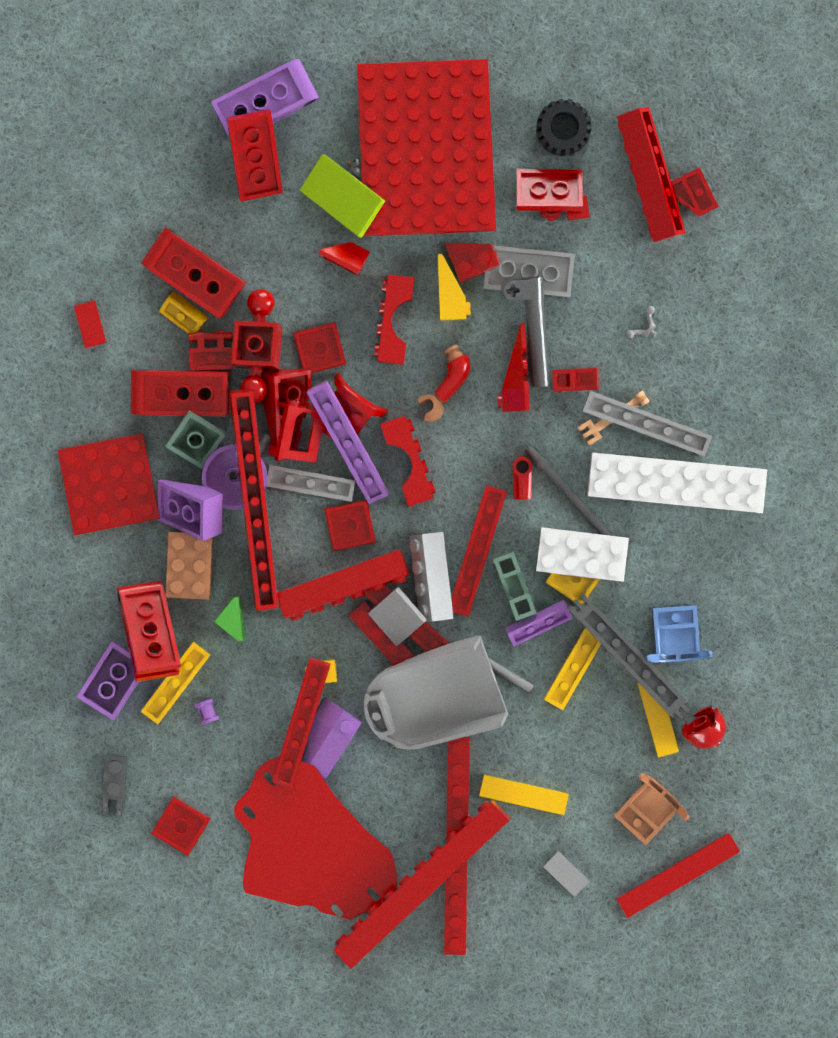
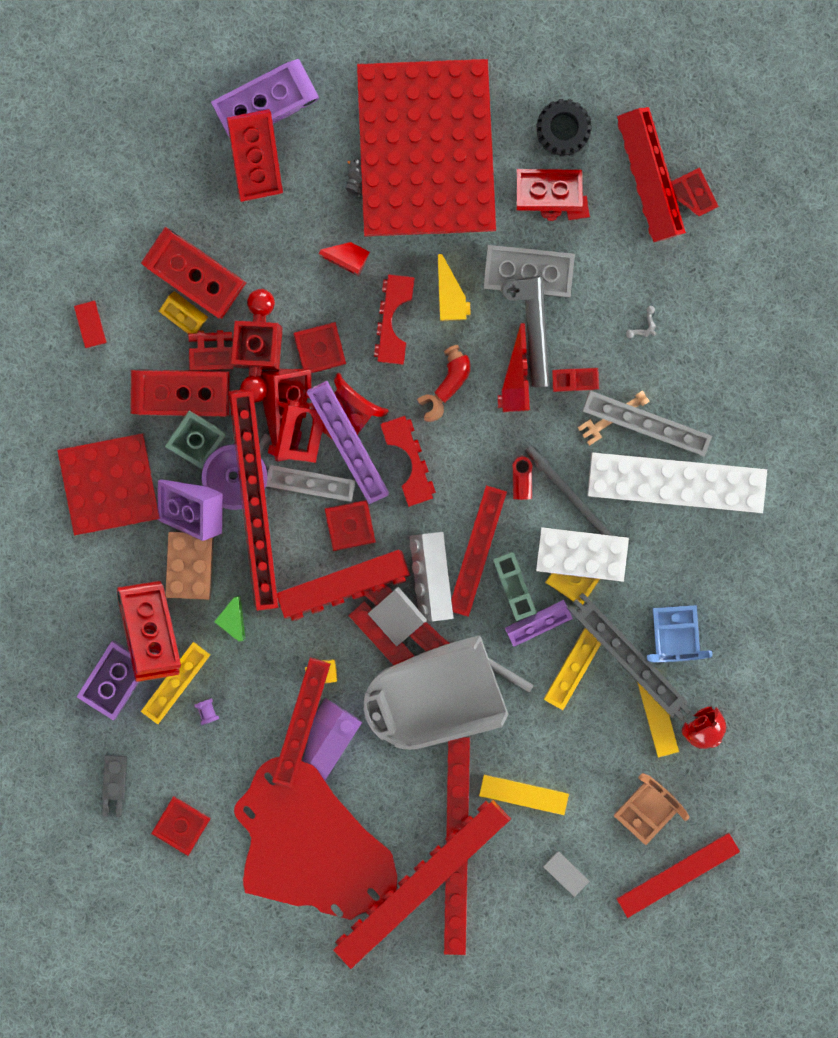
(342, 195): lime tile -> none
(472, 259): red wing -> none

